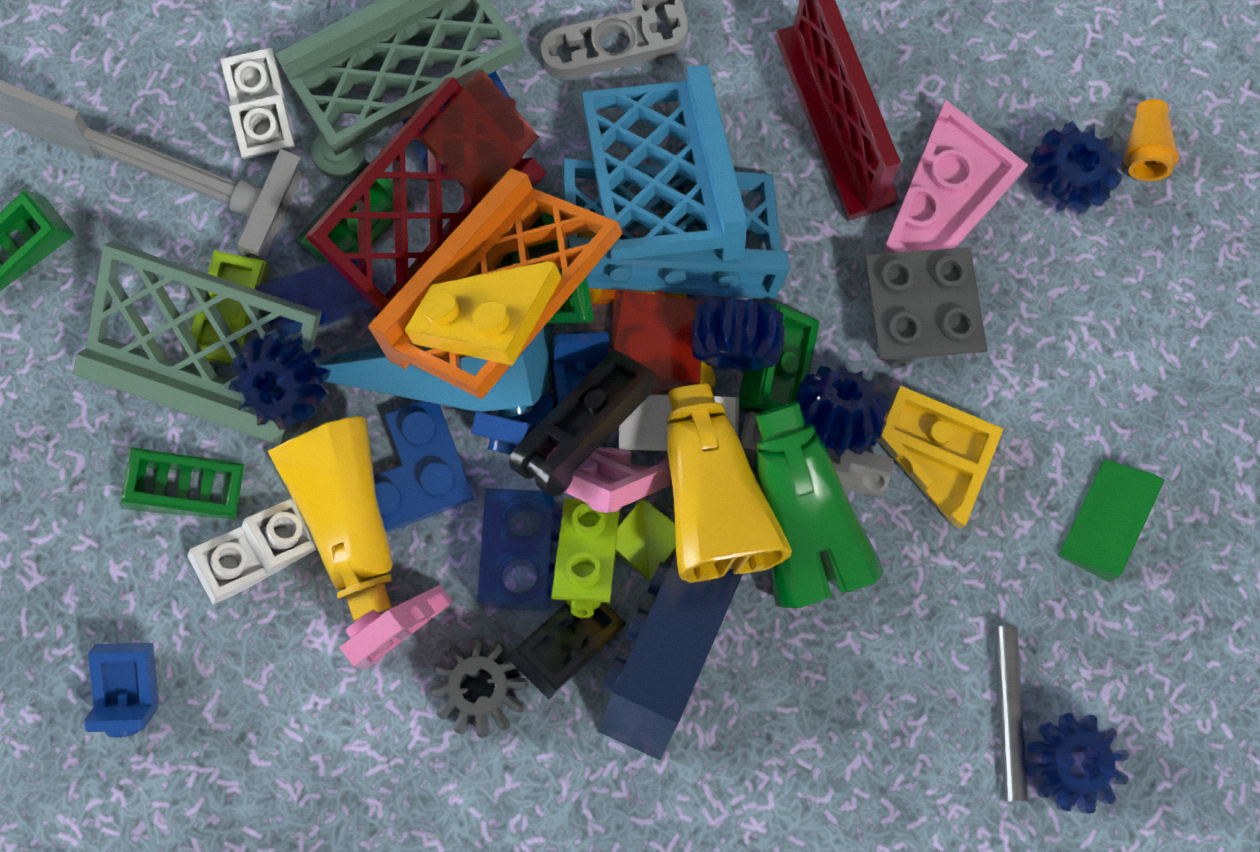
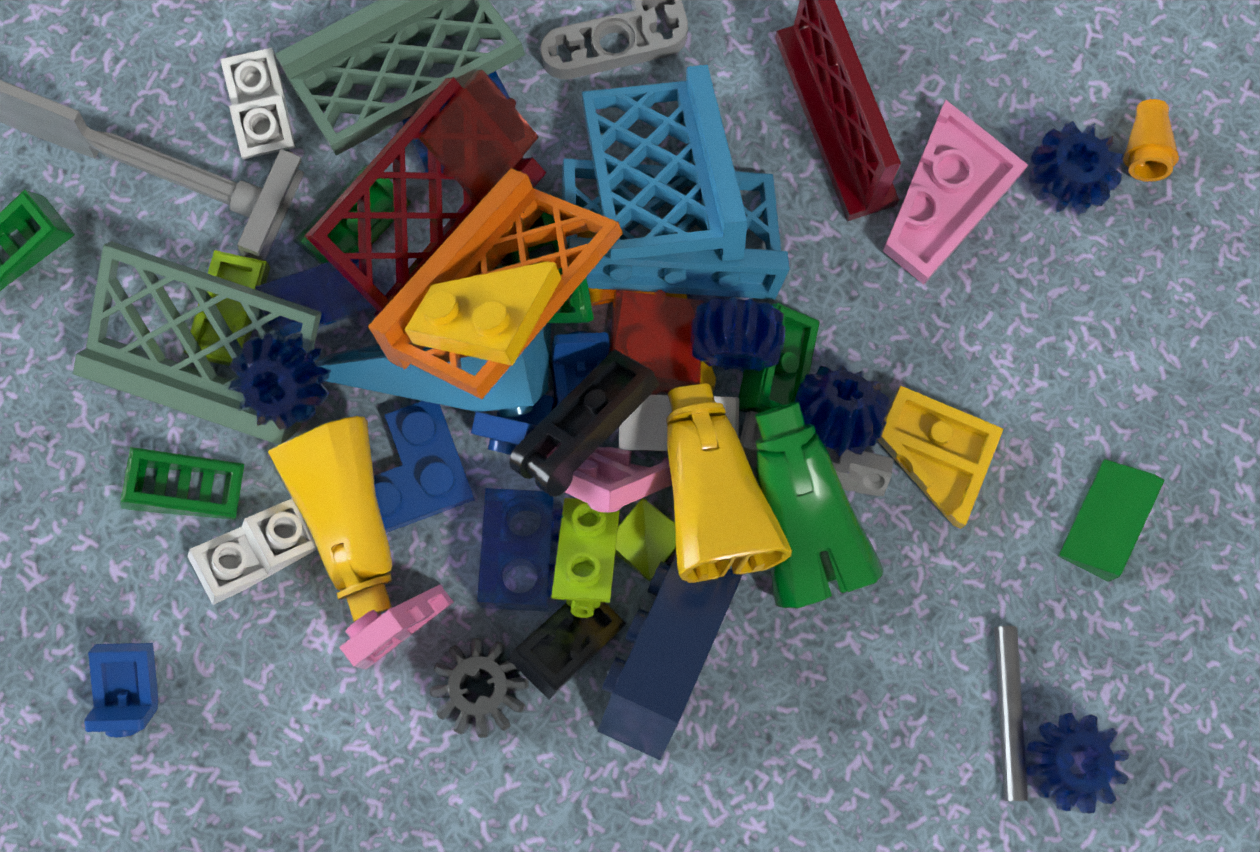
(340, 165): sand green plate -> none
(924, 304): dark grey hinge -> none

